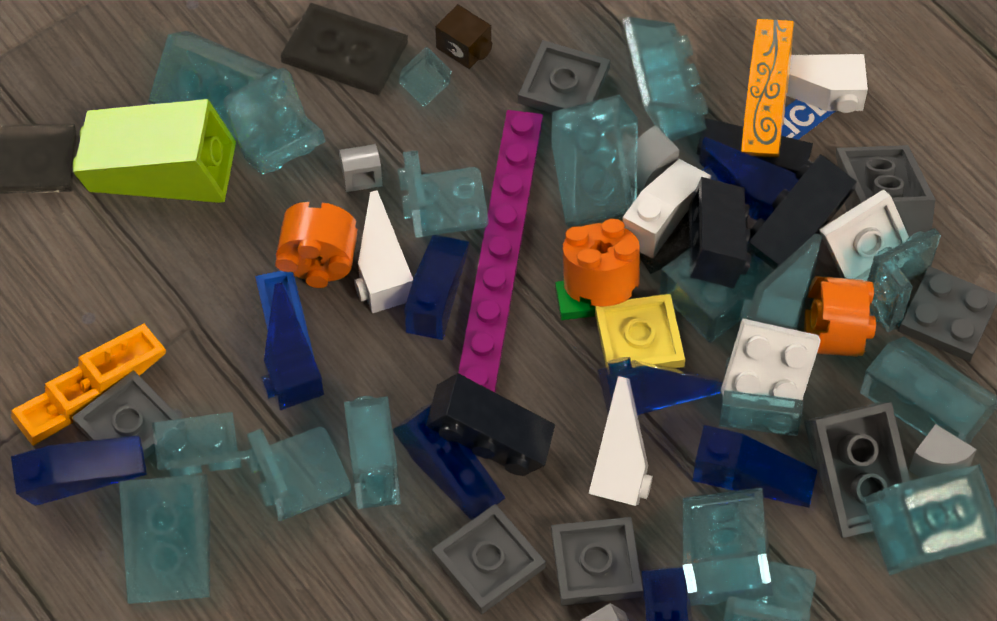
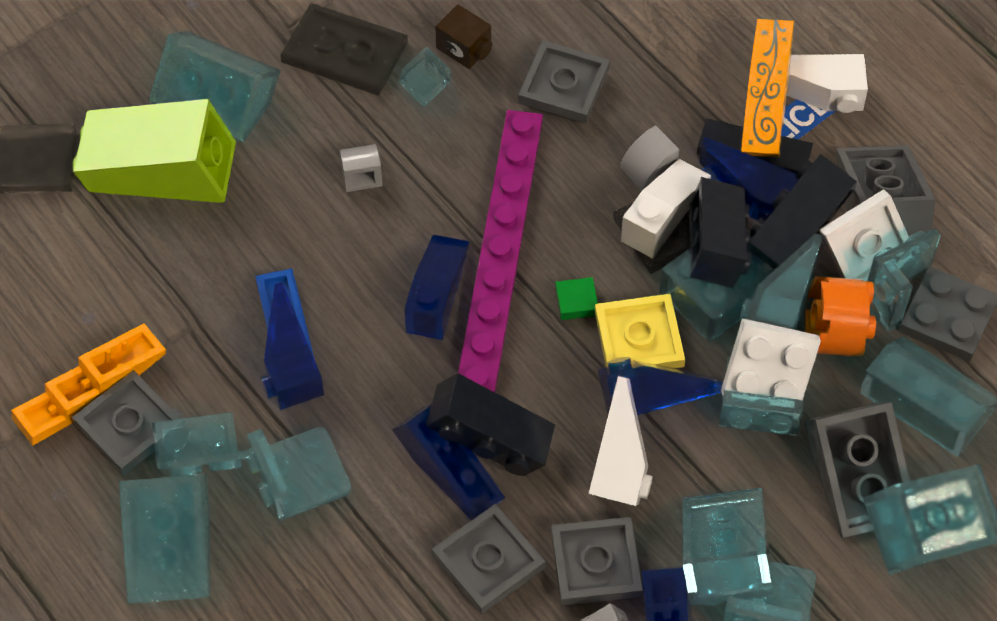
(76, 468): clear blue slope -> none
(271, 122): clear light blue bracket -> none
(317, 243): orange brick -> none
(372, 452): clear light blue piece -> none
(381, 263): white slope -> none
(442, 200): clear light blue bracket -> none
(595, 159): clear light blue slope -> none
(601, 262): orange brick -> none
(666, 77): clear light blue slope -> none
(743, 463): clear blue slope -> none
(941, 453): light grey brick -> none

